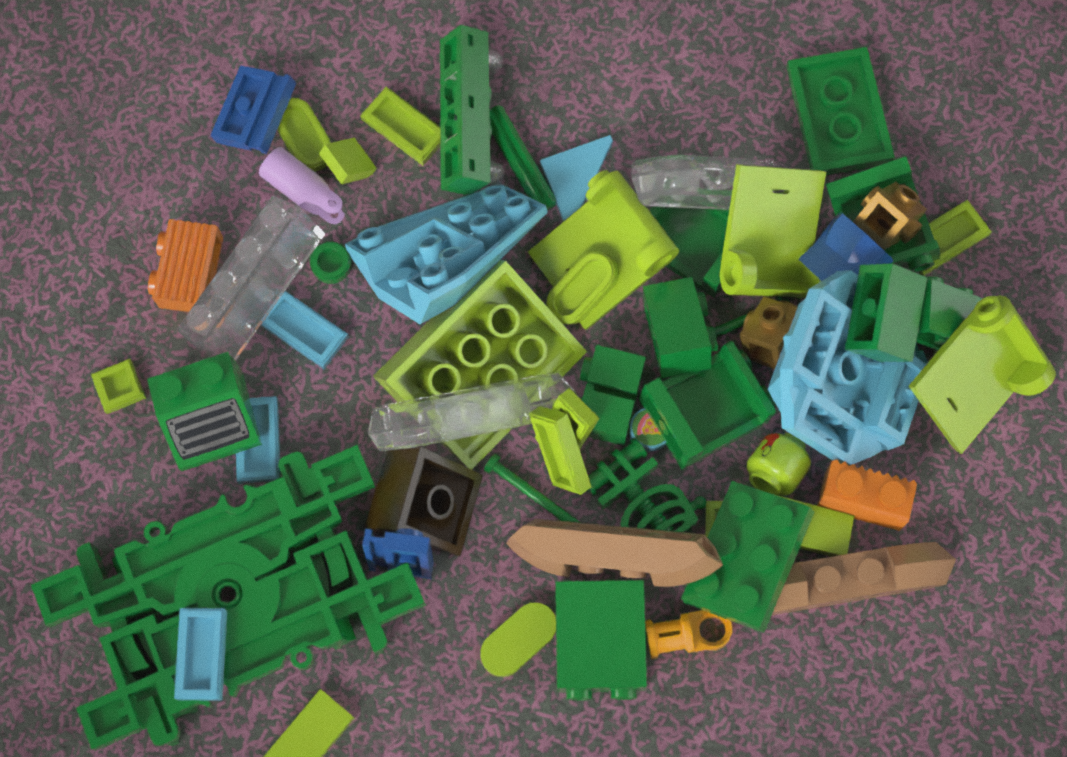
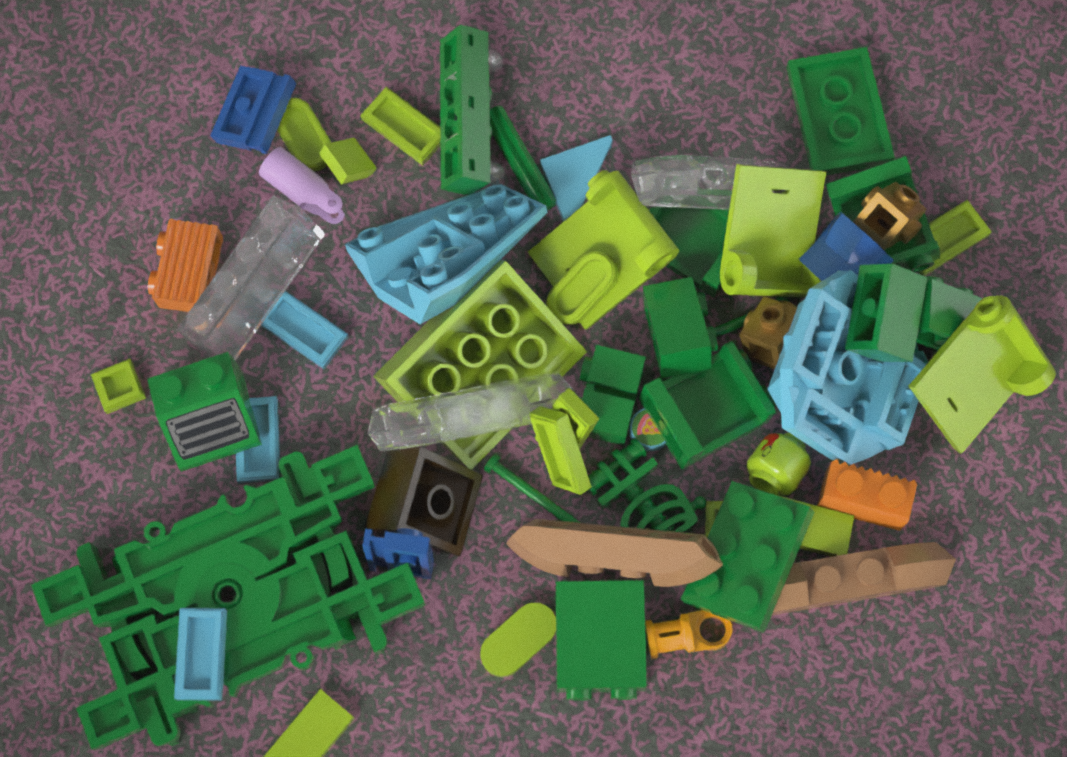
(330, 262): green tile -> none

